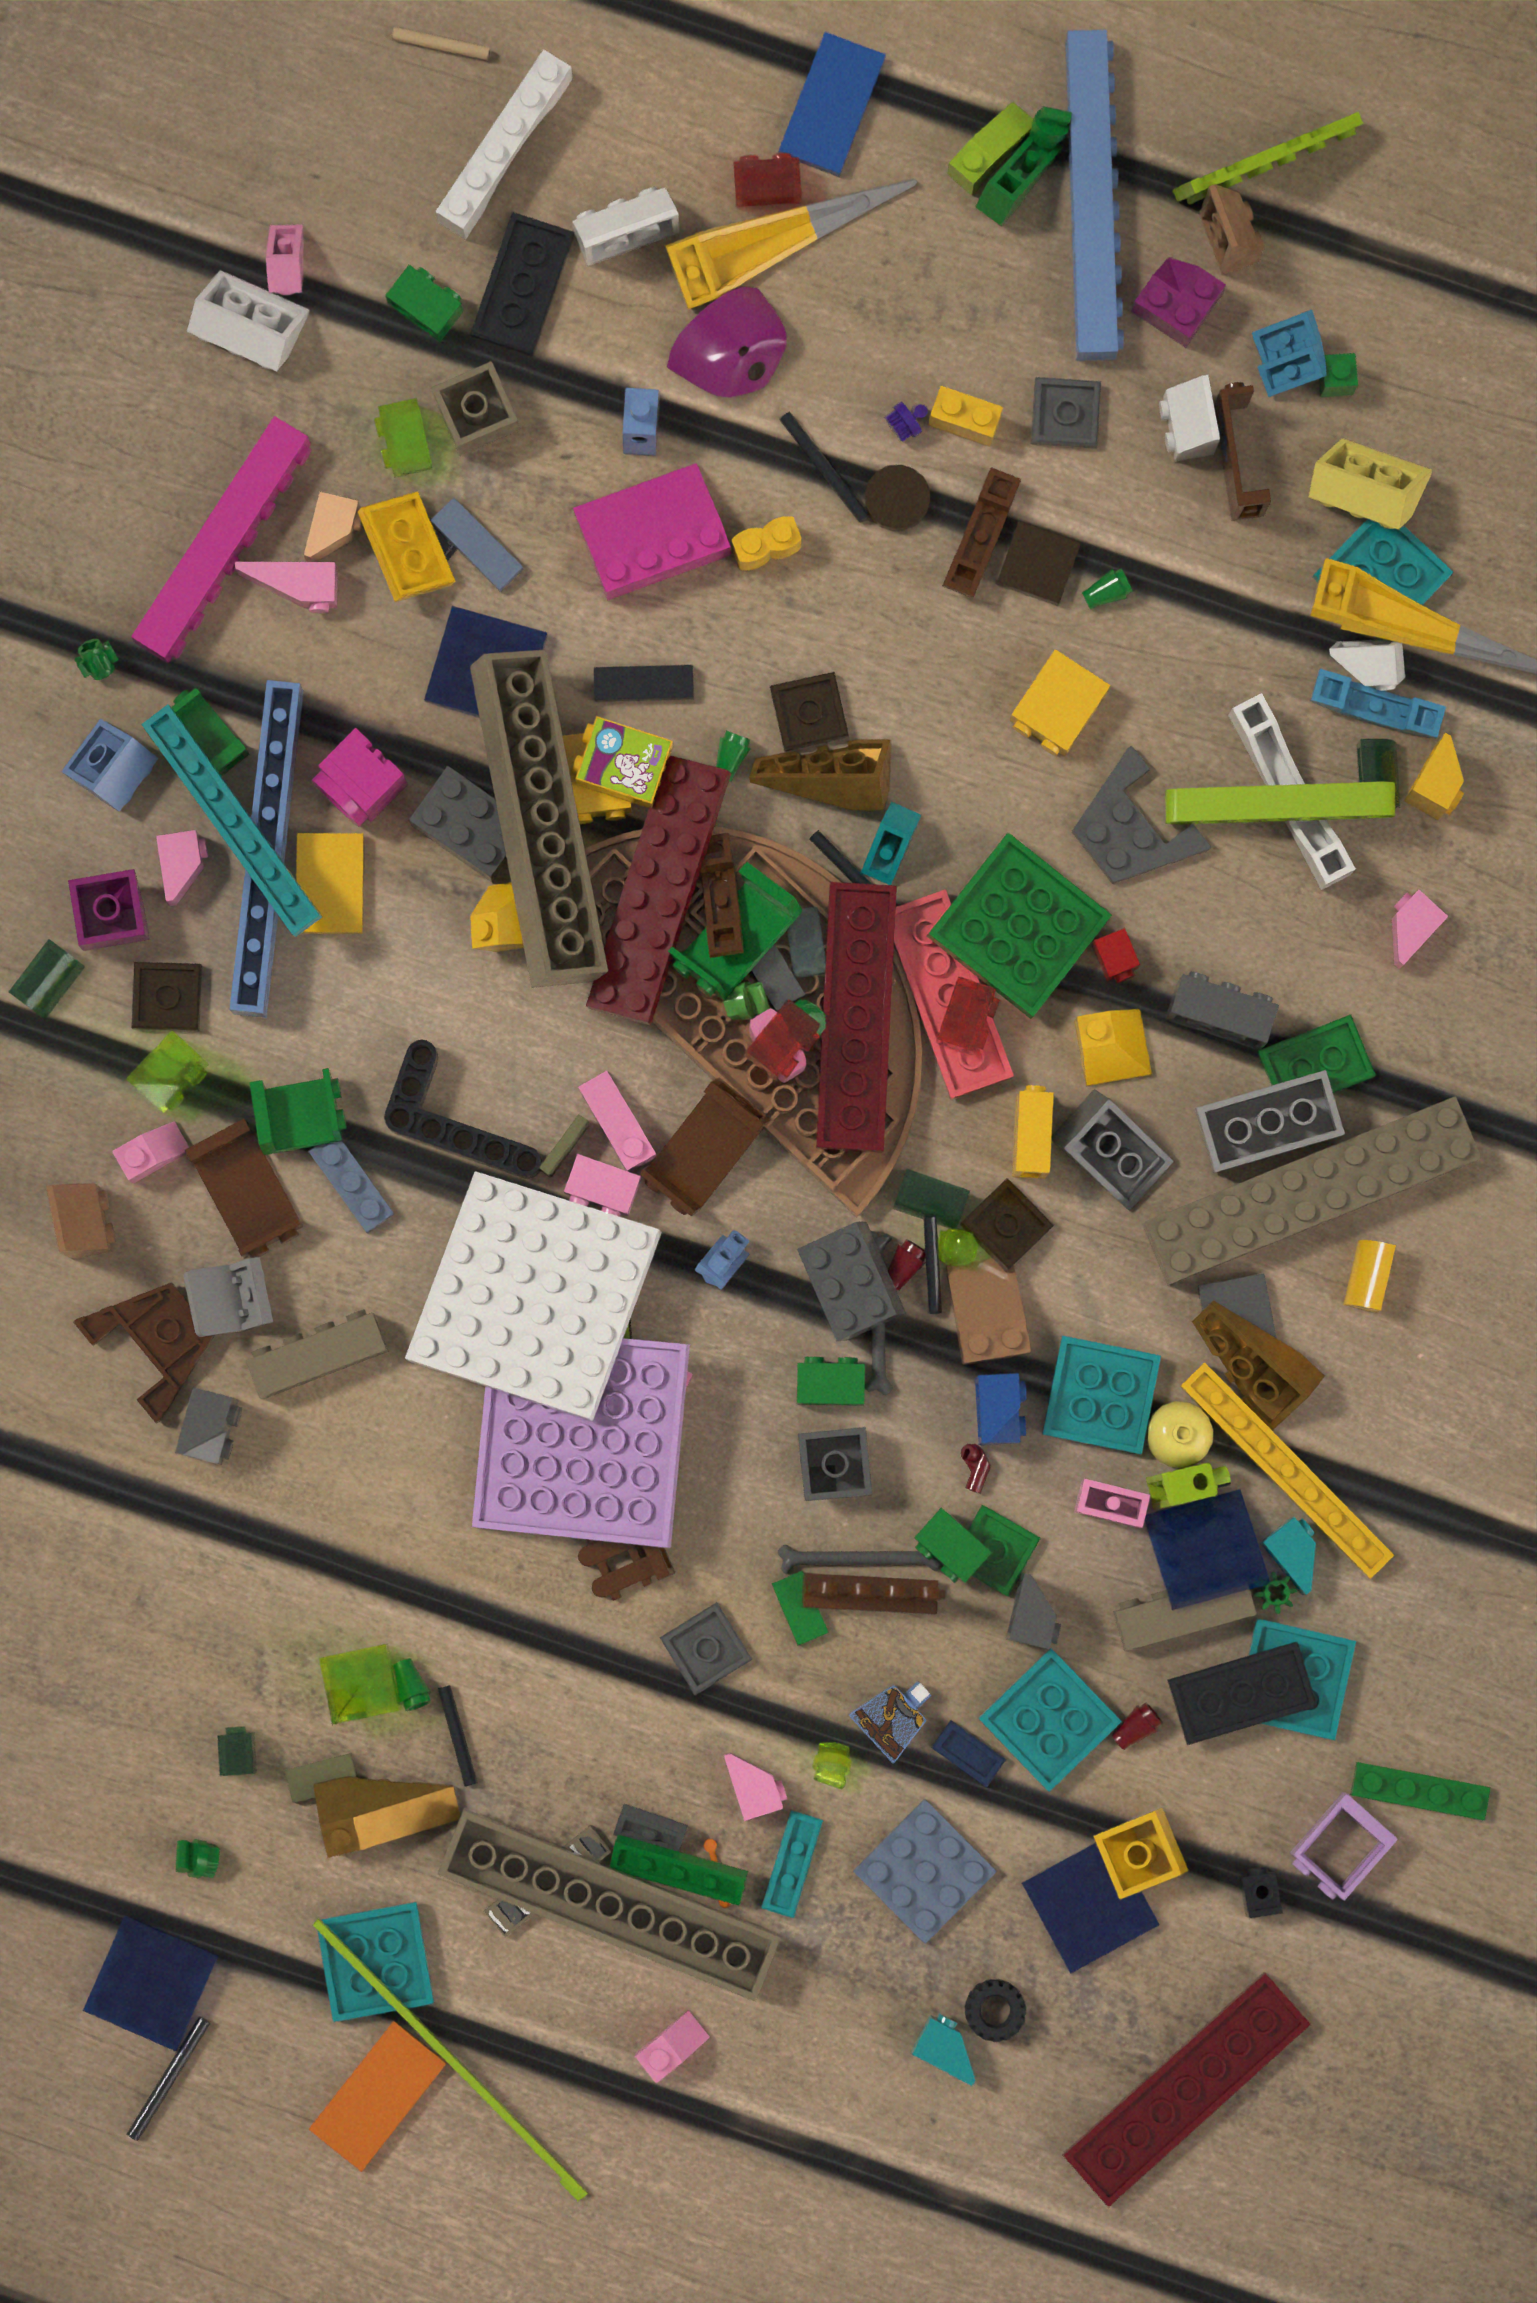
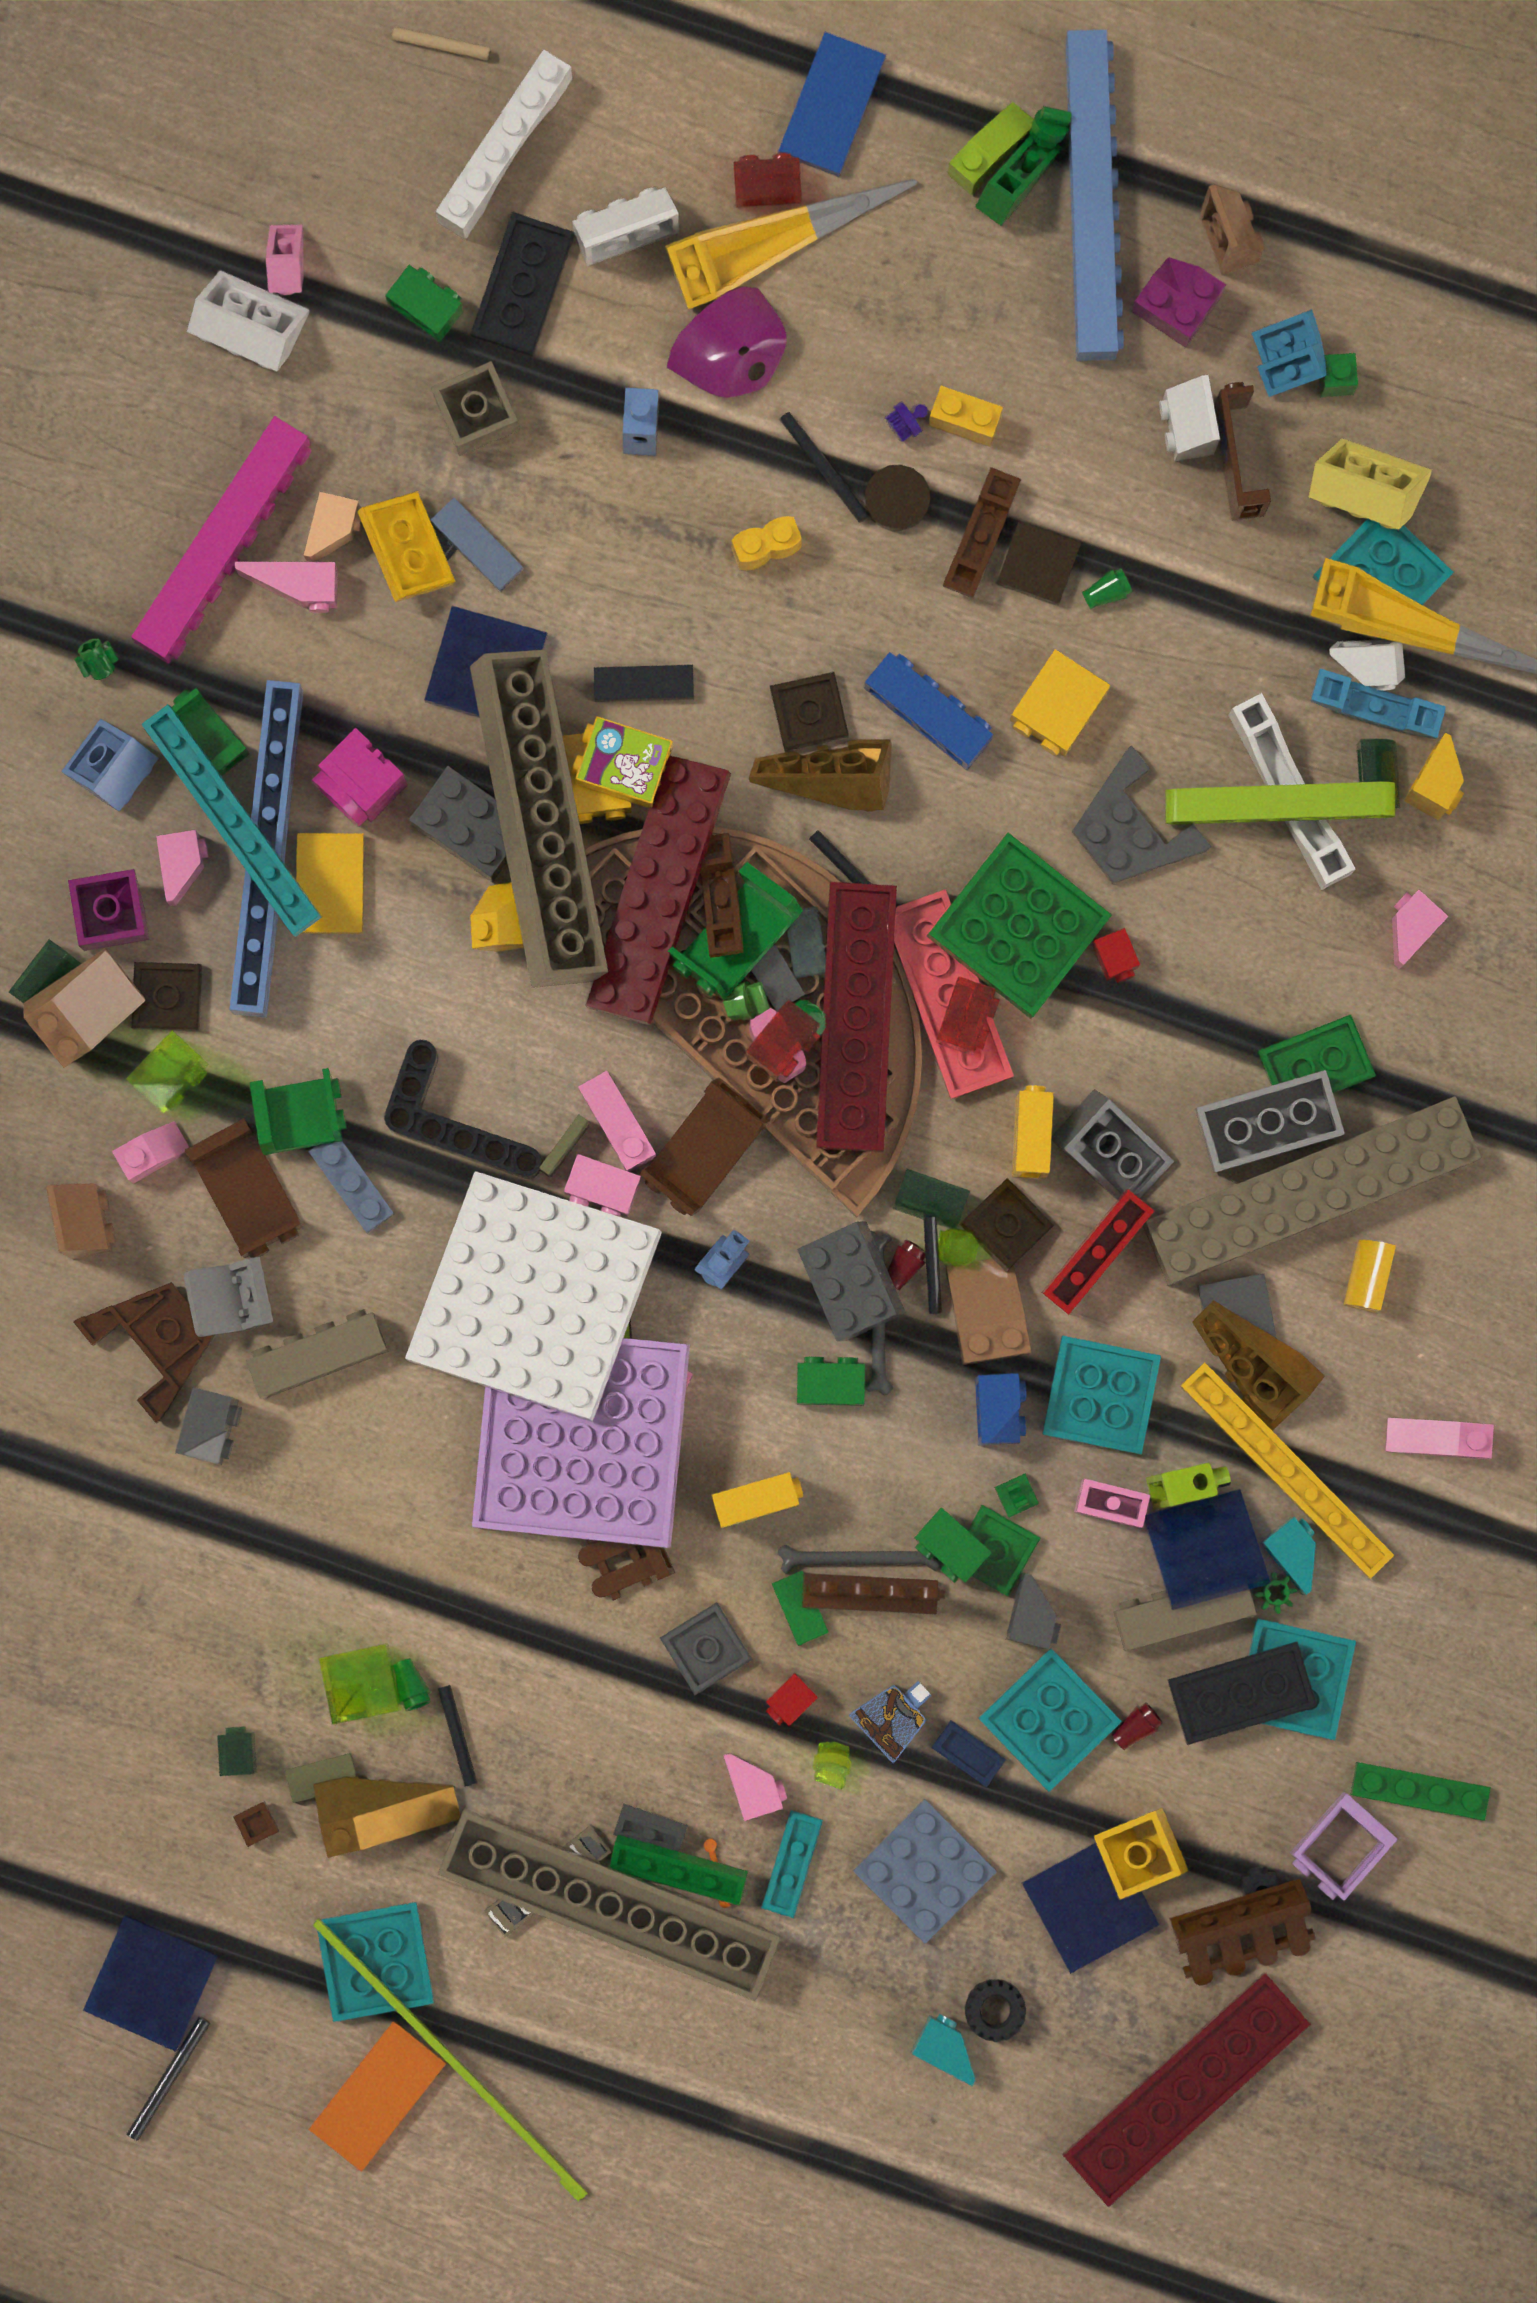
(82, 1007): none -> medium nougat slope
(197, 1858): green piece -> none
(256, 1823): none -> reddish brown plate
(405, 438): clear neon green brick -> none
(652, 531): dark pink slope -> none
(672, 2046): bright pink slope -> none
(732, 752): green cone -> none
(757, 1499): none -> yellow brick
(790, 1700): none -> red brick
(835, 1464): dark grey slope -> none
(891, 843): teal slope -> none
(928, 710): none -> blue brick
(977, 1464): dark red arm -> none
(1016, 1495): none -> green tile
(1066, 412): dark grey tile -> none
(1097, 1251): none -> red brick
(1112, 1046): yellow slope -> none
(1179, 1434): light yellow cylinder -> none
(1222, 1010): dark grey brick -> none
(1243, 1915): none -> reddish brown fence
(1261, 162): lime wing -> none
(1439, 1438): none -> bright pink slope

